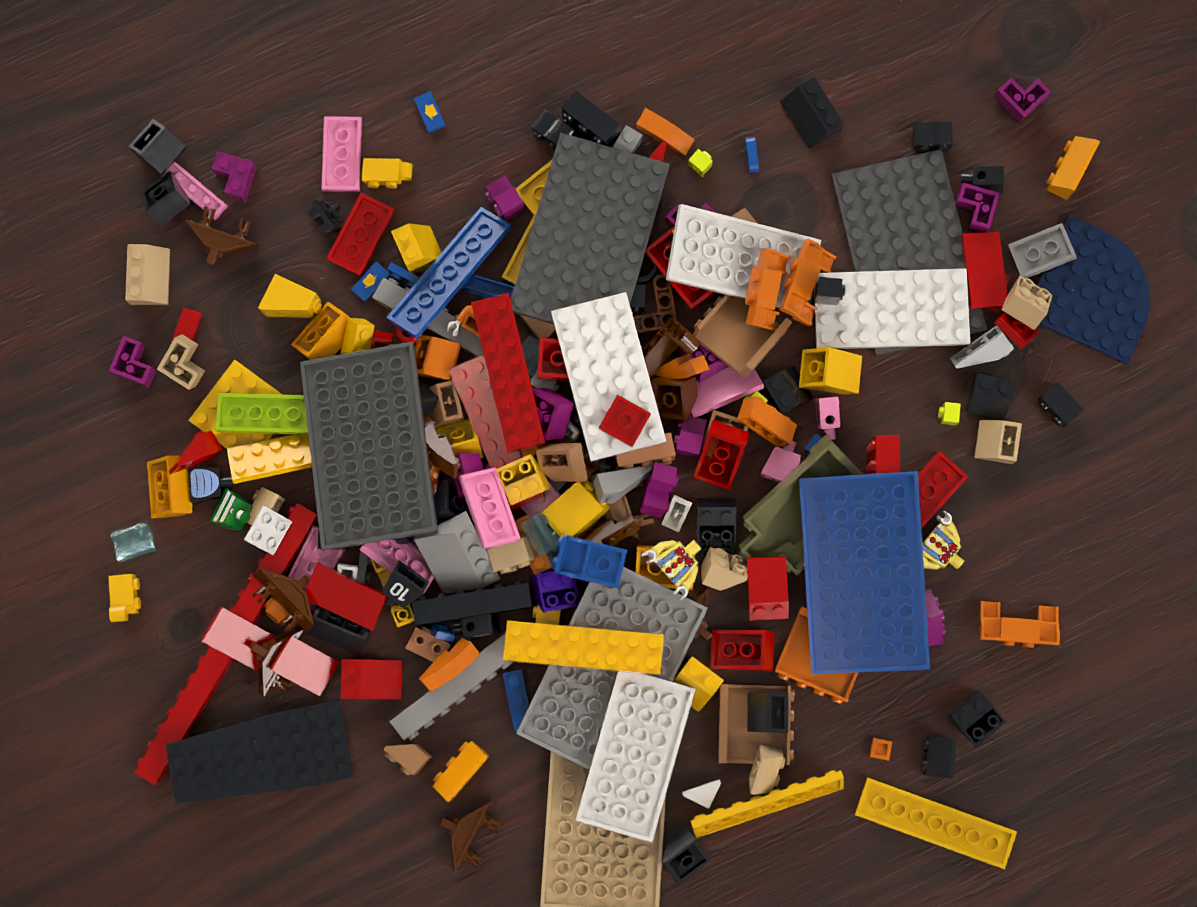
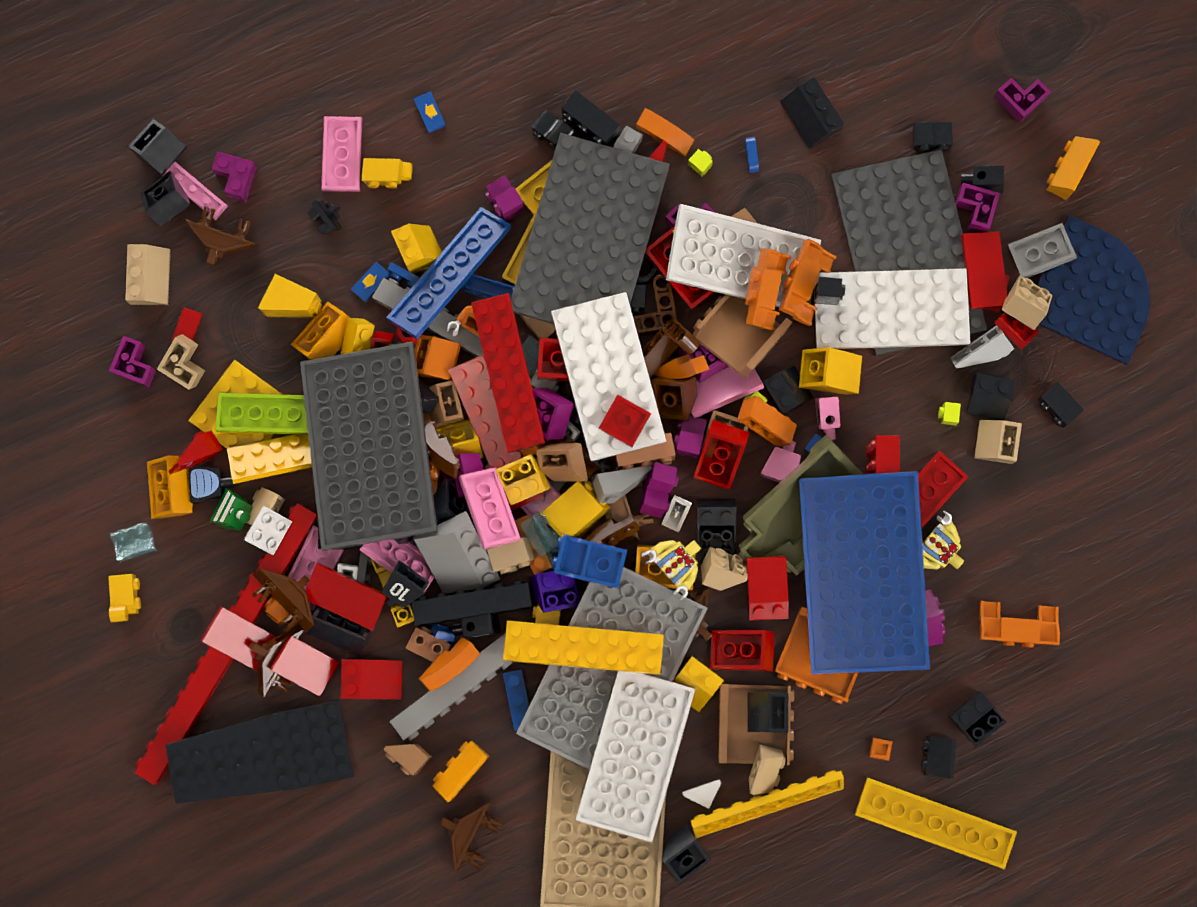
(360, 234): red plate -> none

